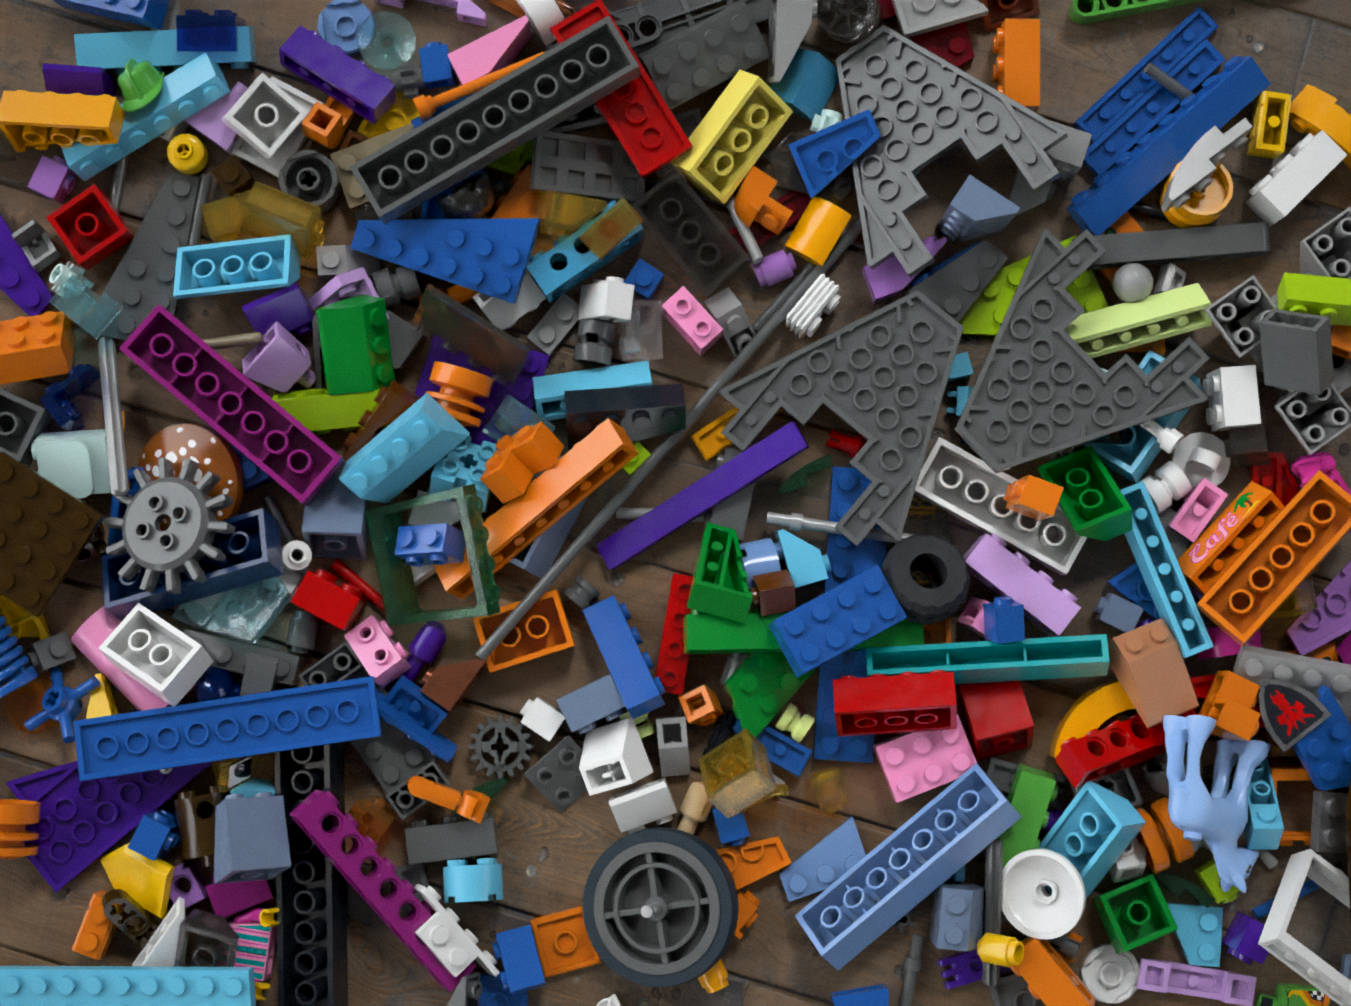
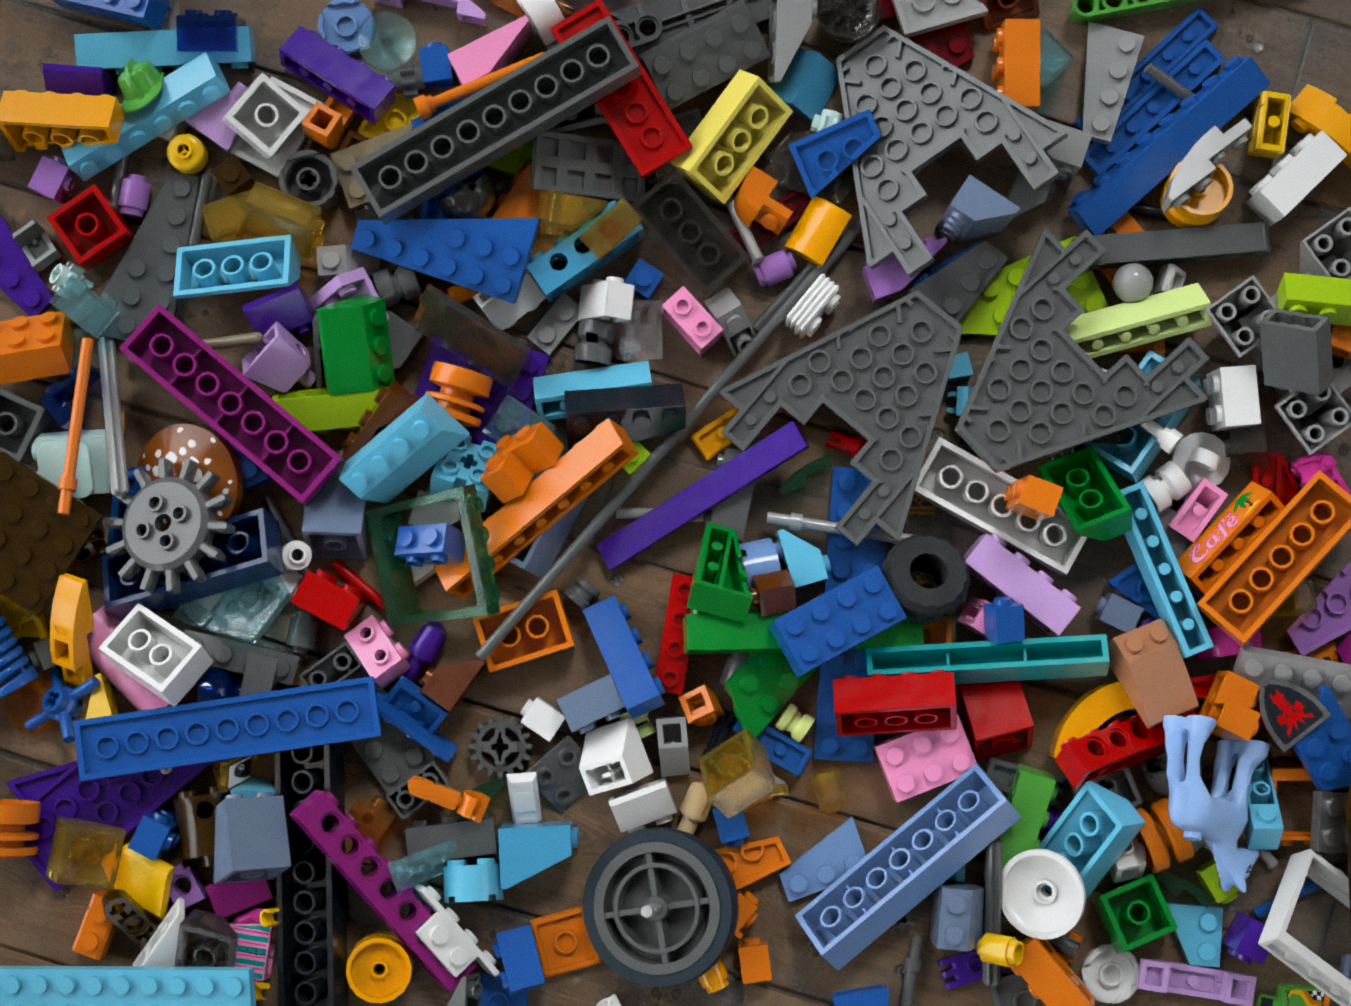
(68, 483): none -> orange bar
(69, 627): none -> light orange slope
(85, 853): none -> clear yellow slope
(134, 196): none -> medium lavender brick
(362, 971): none -> light orange wheel
(420, 865): none -> clear light blue bracket
(524, 797): none -> white tile
(533, 848): none -> dark azure slope
(754, 960): none -> orange brick
(1053, 60): none -> clear light blue slope
(1109, 70): none -> light grey wing

